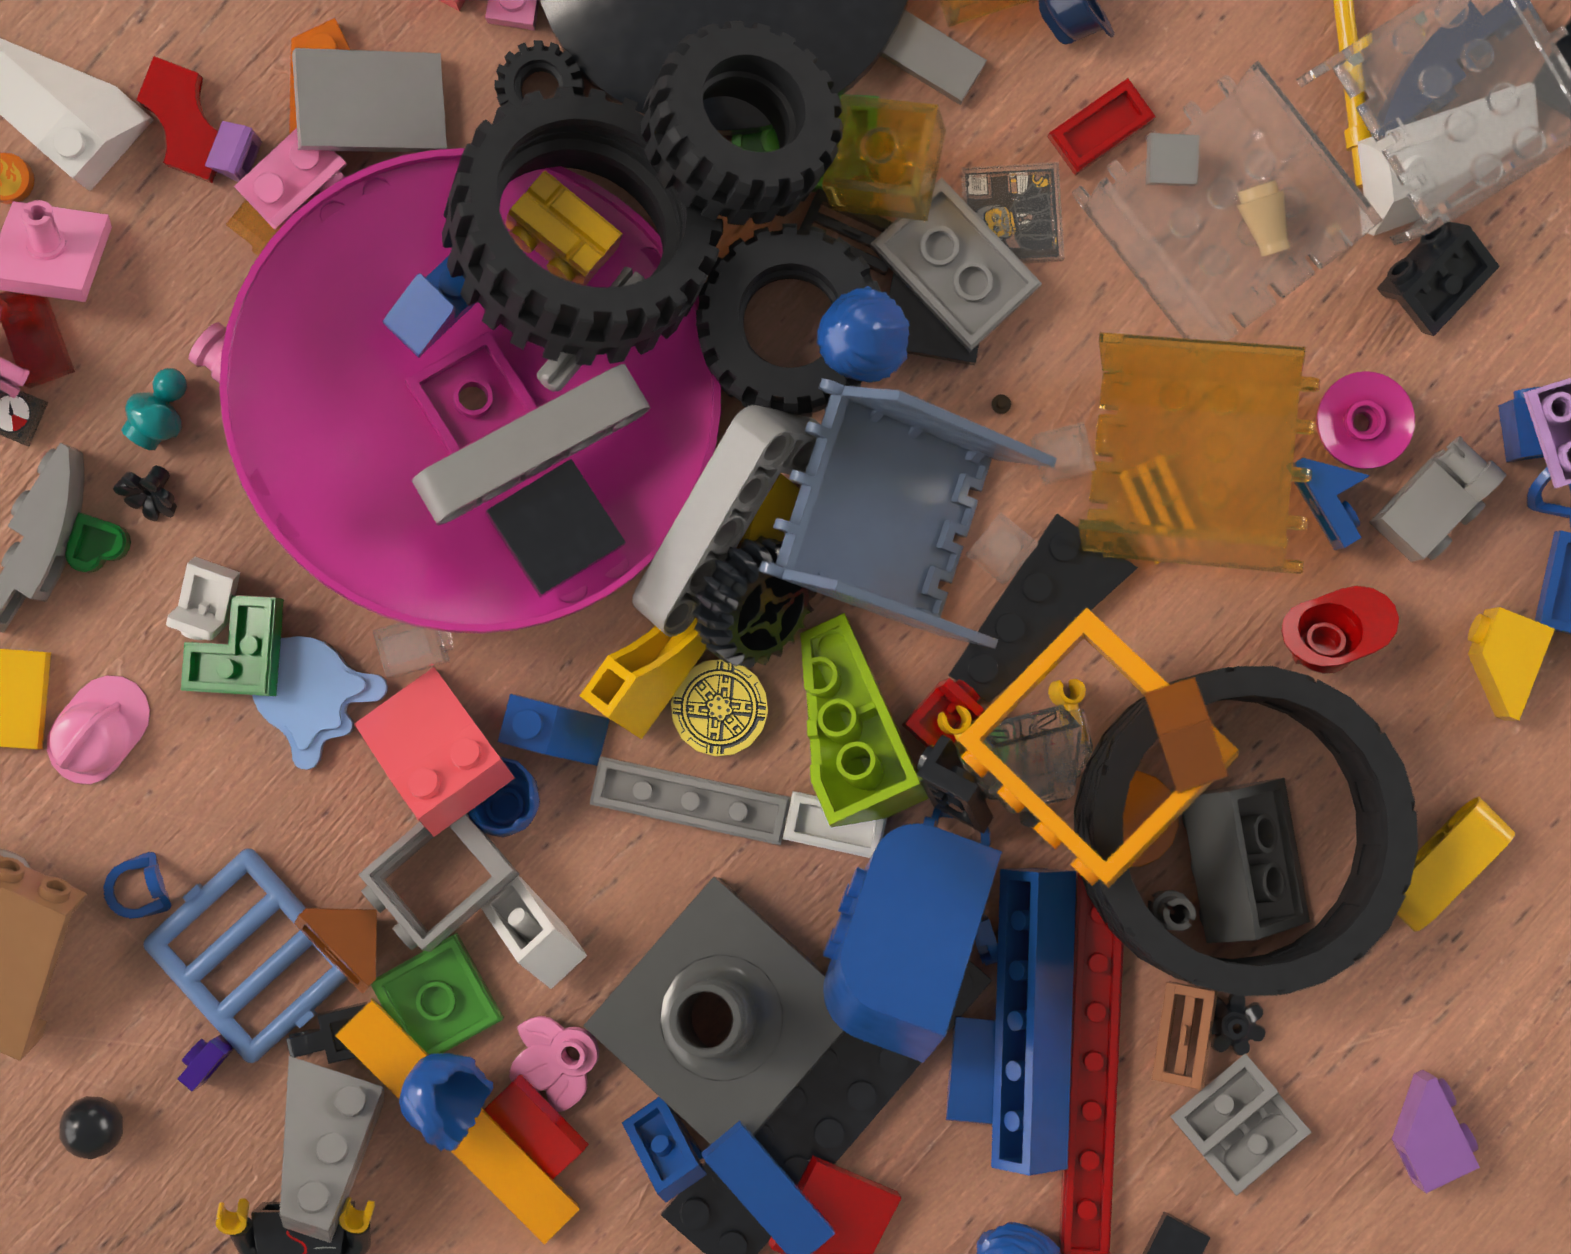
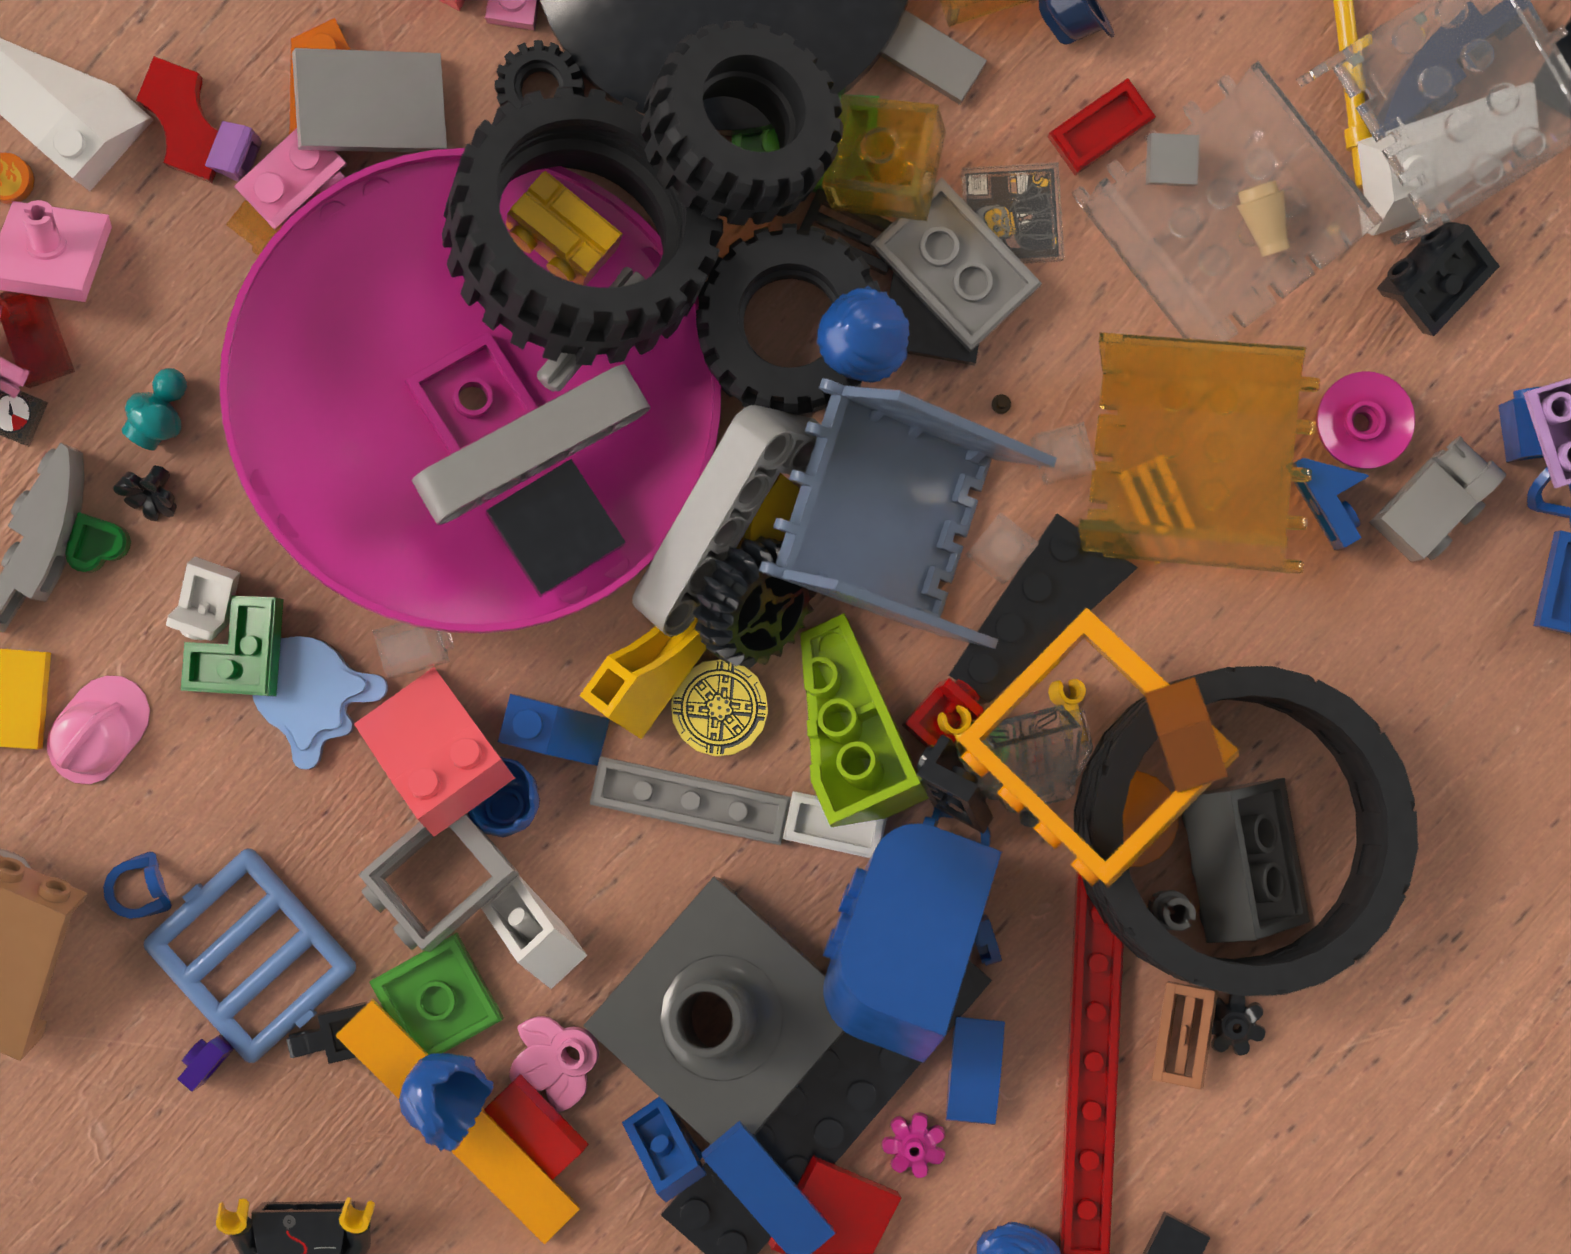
(91, 1127): black piece -> none
(208, 349): bright pink wheel -> none
(324, 1144): light grey wedge -> none
(346, 939): dark orange slope -> none
(427, 309): slope -> none
(917, 1136): none -> dark pink plant
(1033, 1020): blue brick -> none
(1240, 1124): light grey slope -> none
(1339, 628): red piece -> none
(1429, 1136): medium lavender slope -> none
(1453, 861): yellow beam -> none
(1507, 658): yellow slope -> none

